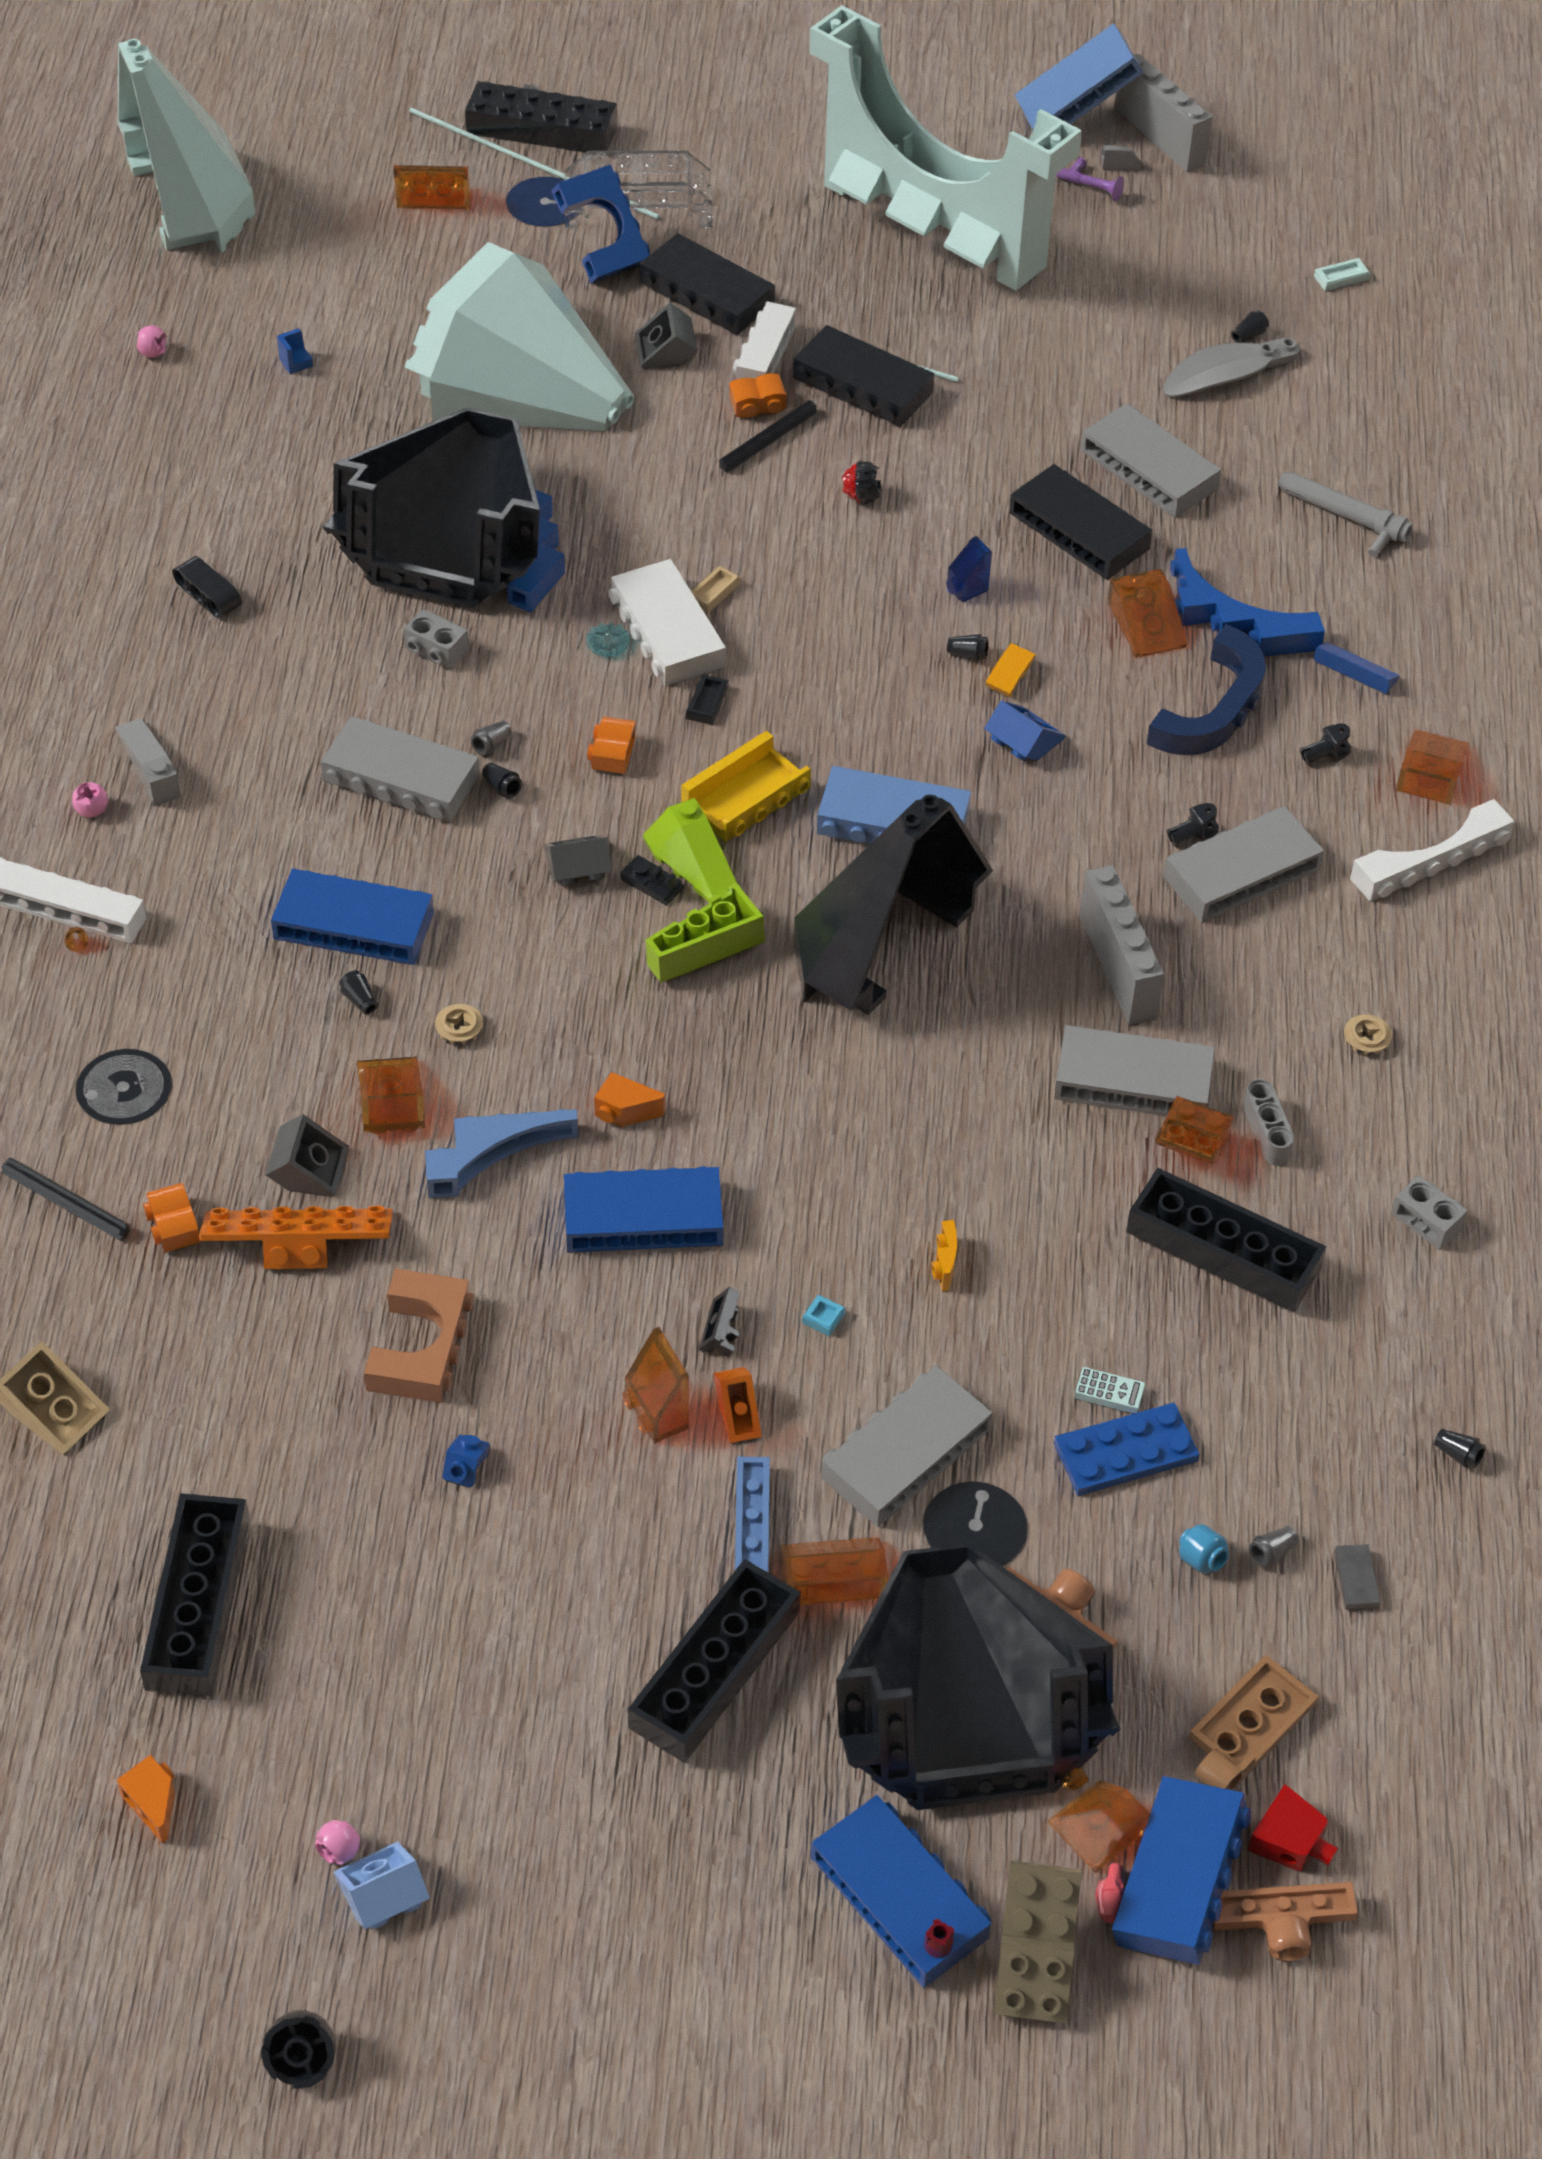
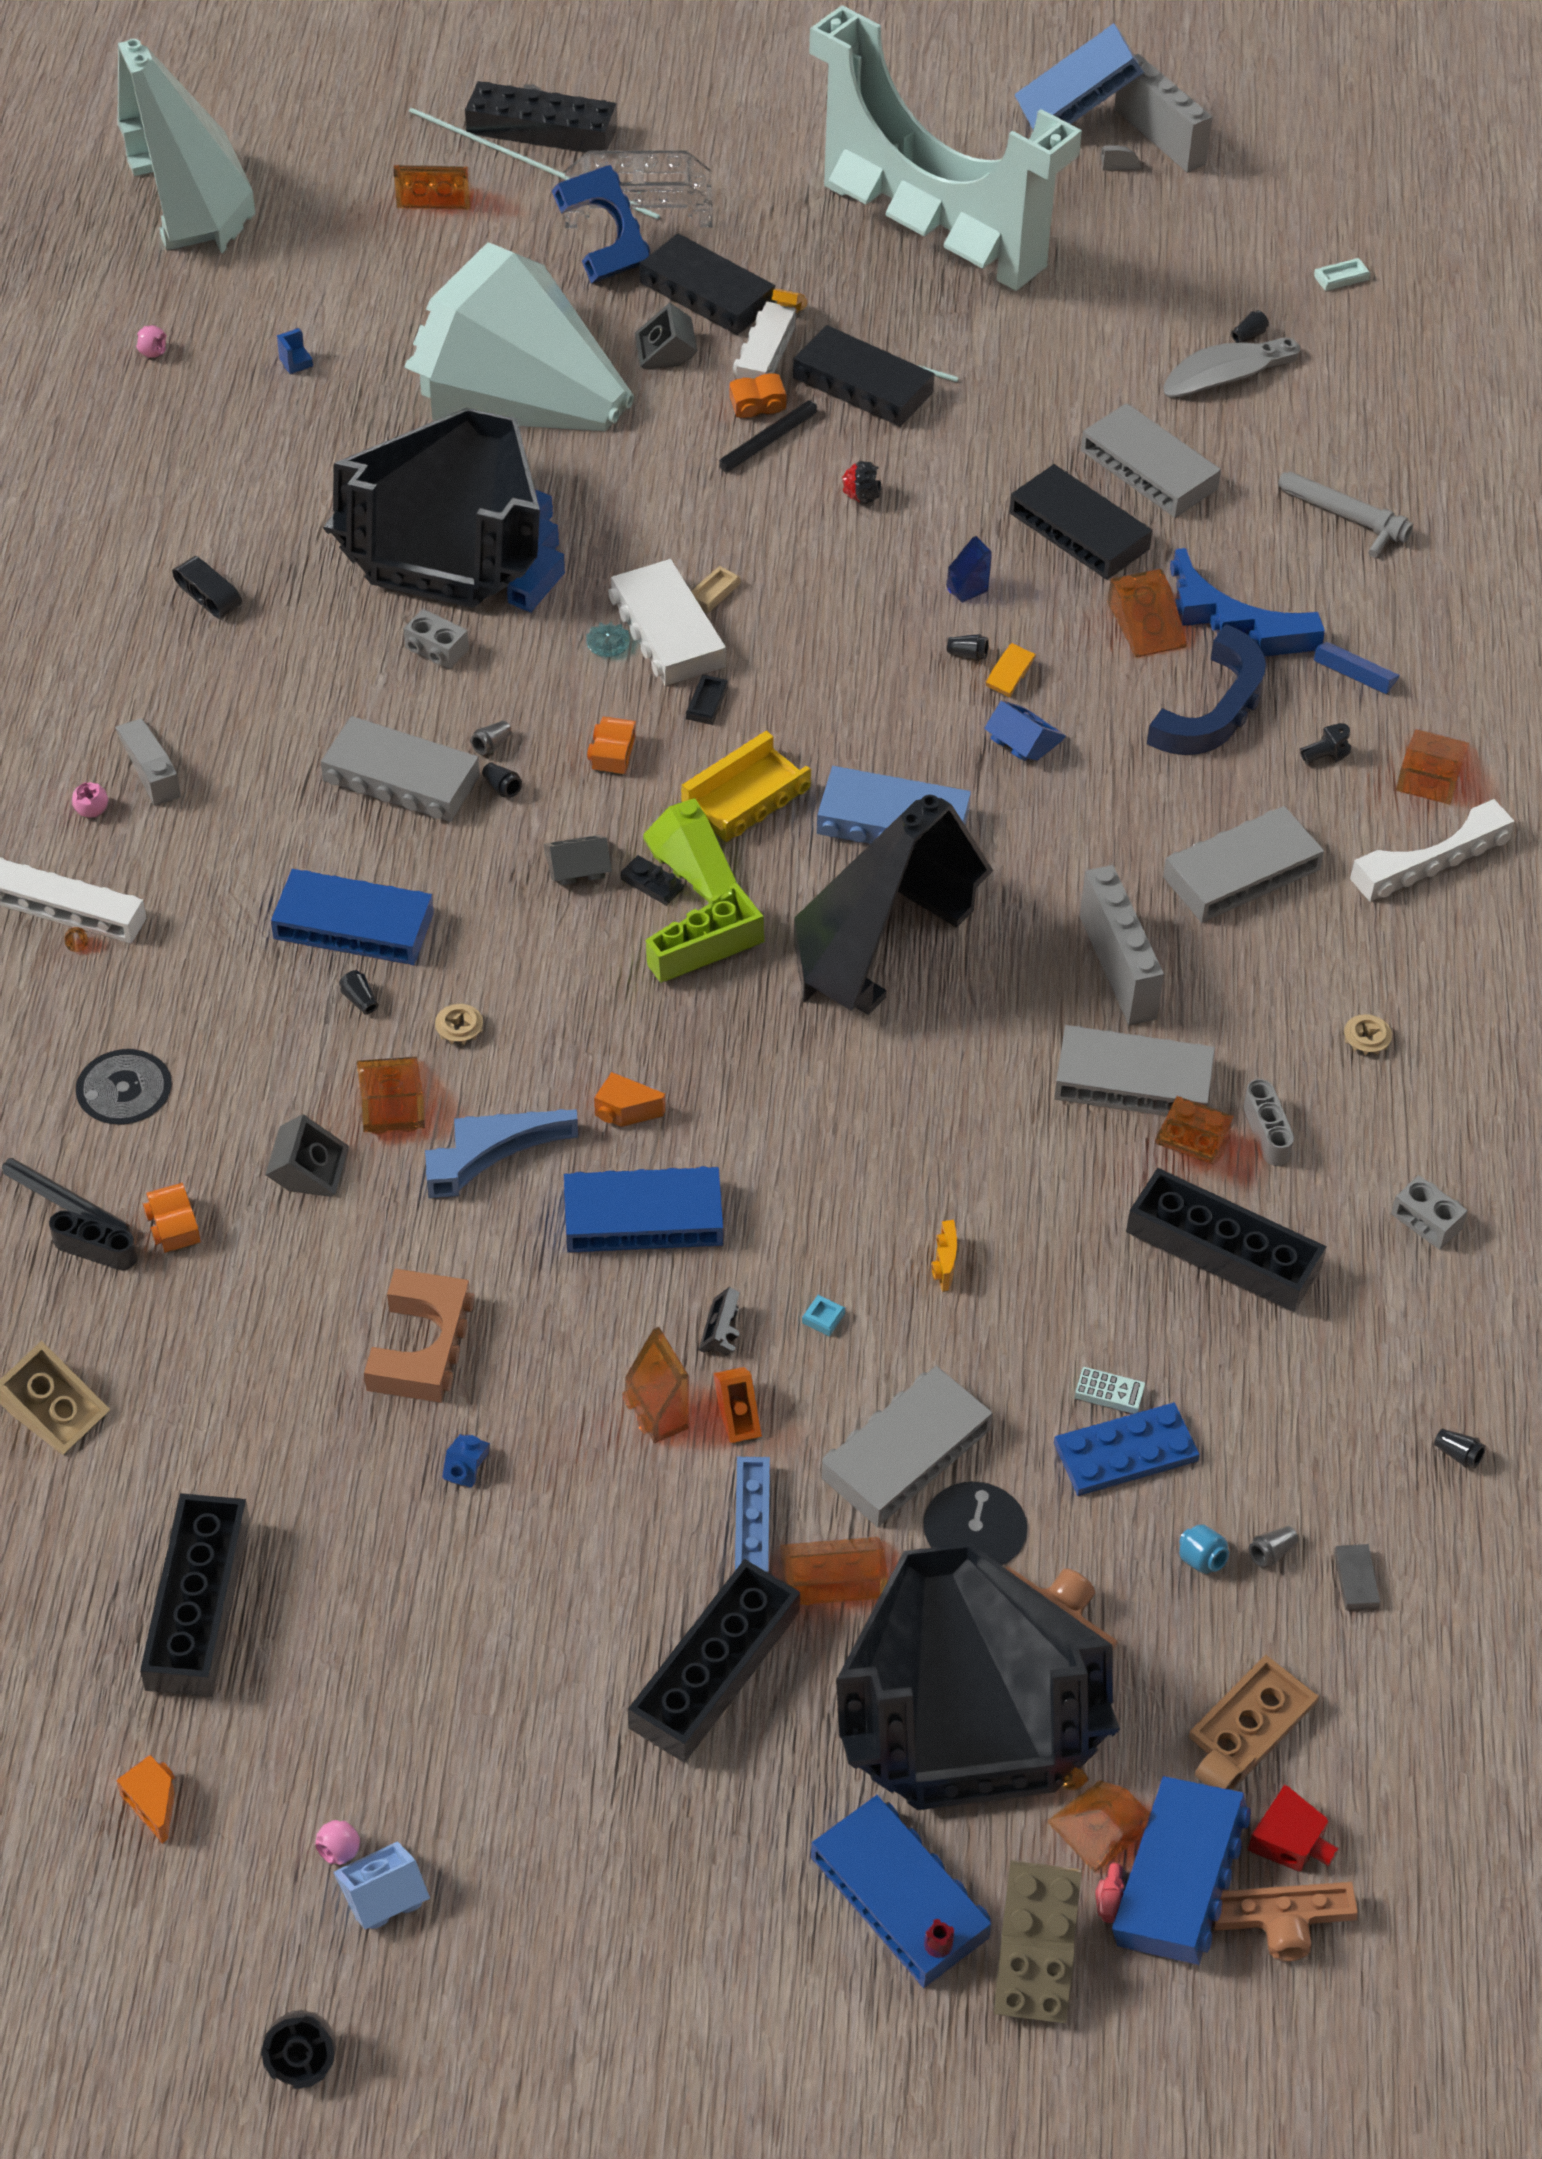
(93, 1240): none -> black beam
(296, 1236): orange bracket -> none
(534, 202): dark blue piece -> none
(790, 299): none -> light orange slope
(1113, 187): medium lavender piece -> none
(1197, 824): black piece -> none

